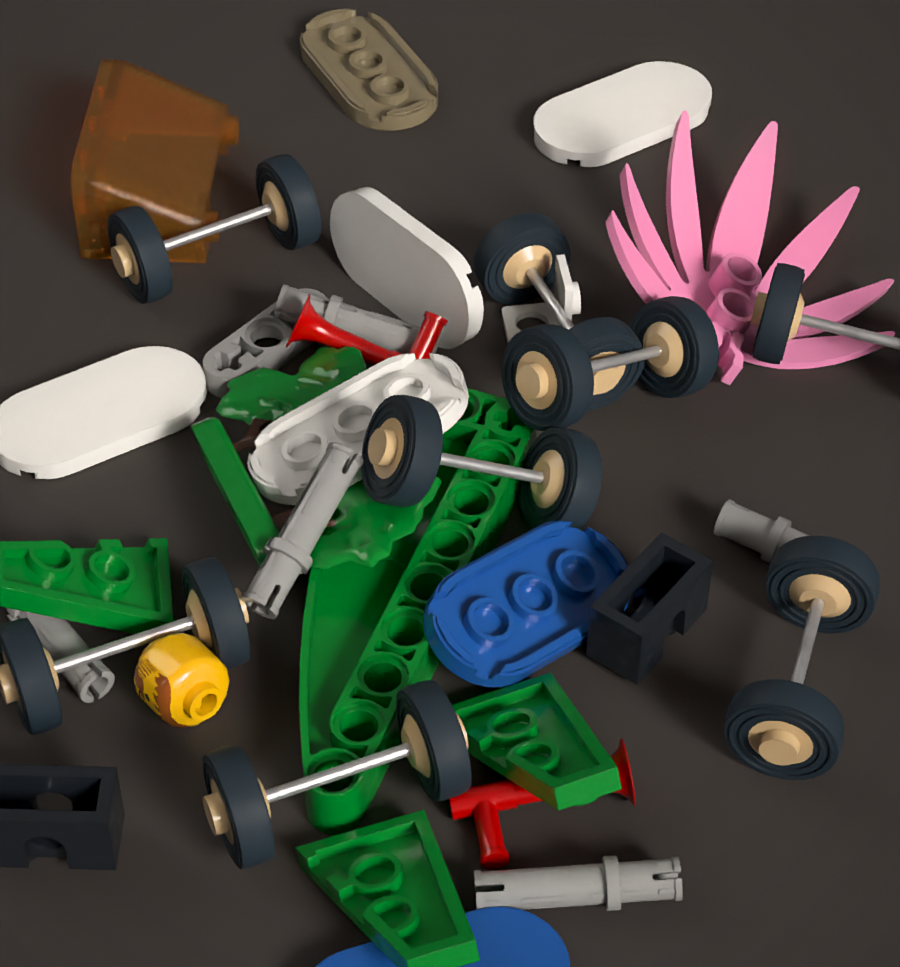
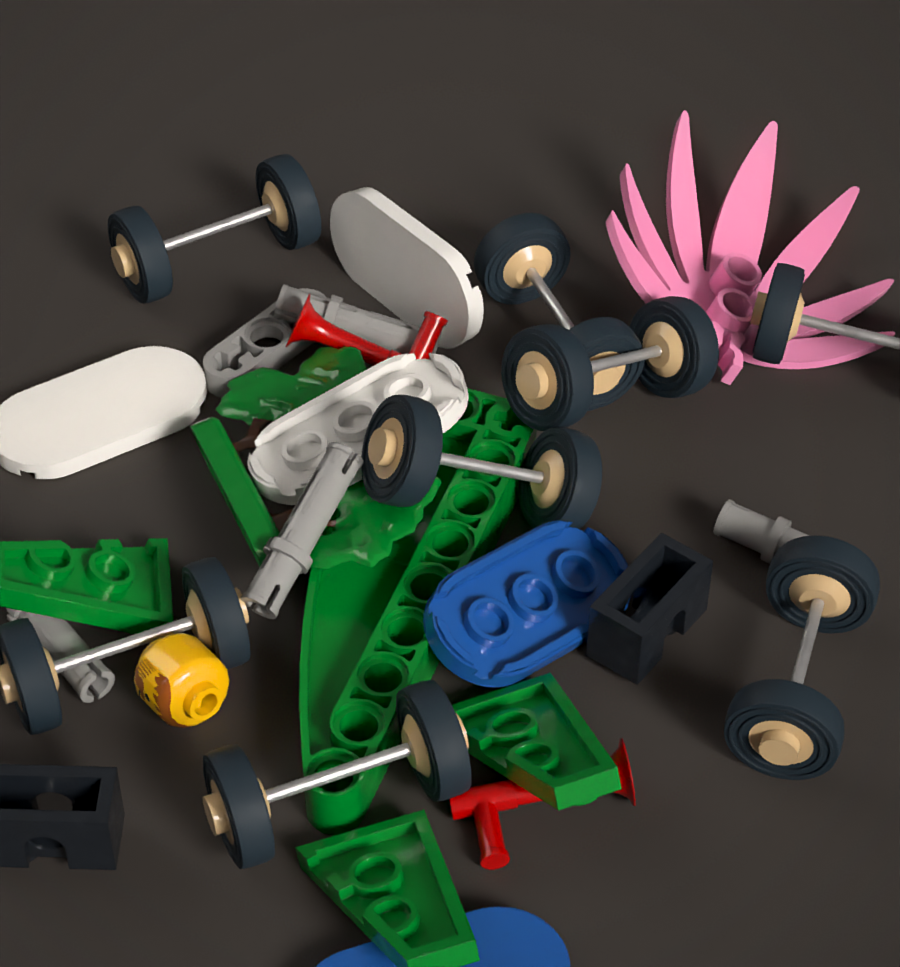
(148, 148): clear orange windscreen -> none
(369, 70): dark tan tile -> none
(565, 292): white bracket -> none
(580, 884): light grey pin -> none
(621, 113): white tile -> none

